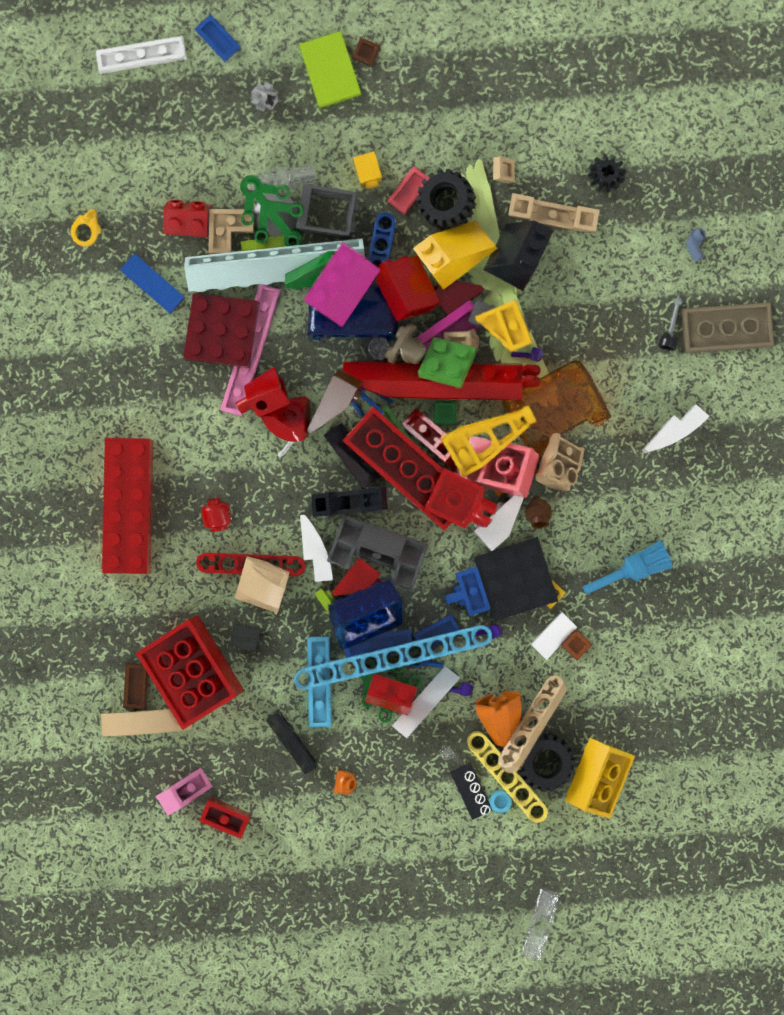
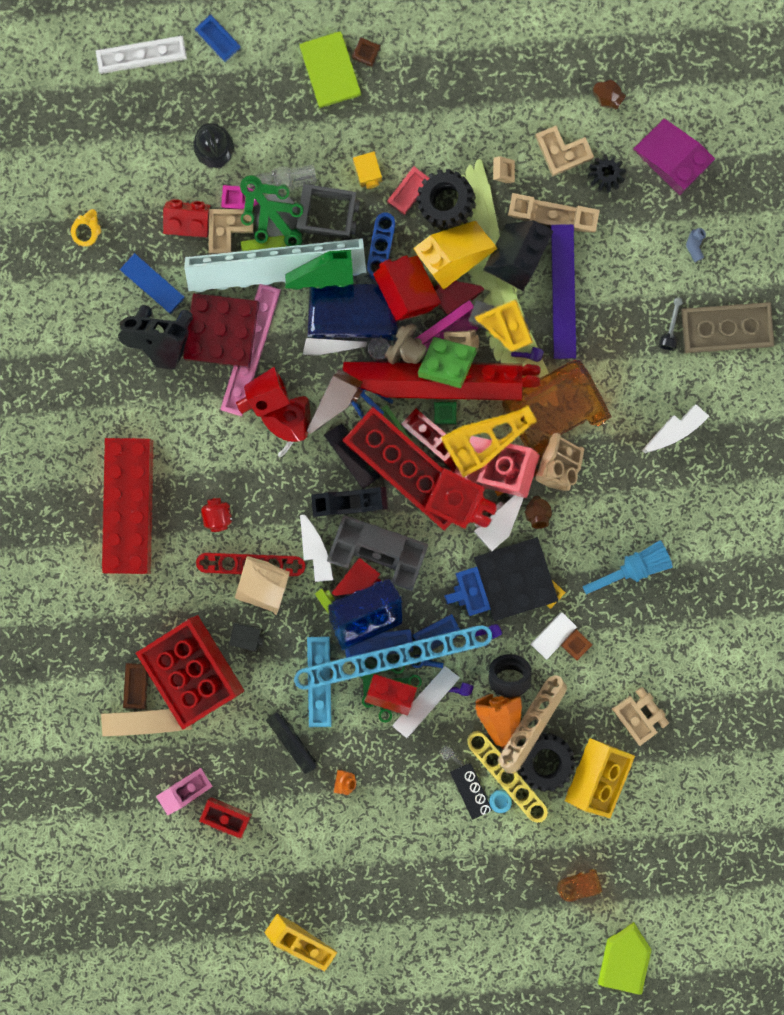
(162, 348): none -> black piece
(213, 145): none -> black piece
(233, 198): none -> dark pink plate
(264, 96): light grey gear -> none
(299, 942): none -> yellow slope
(324, 346): none -> white sticker
(342, 284): dark pink slope -> none
(510, 662): none -> black tyre
(536, 938): clear piece -> none
(561, 156): none -> tan plate
(563, 291): none -> dark purple tile
(583, 886): none -> clear orange piece
(608, 94): none -> reddish brown rock
(625, 961): none -> lime tile
(635, 721): none -> tan plate
(674, 155): none -> magenta slope

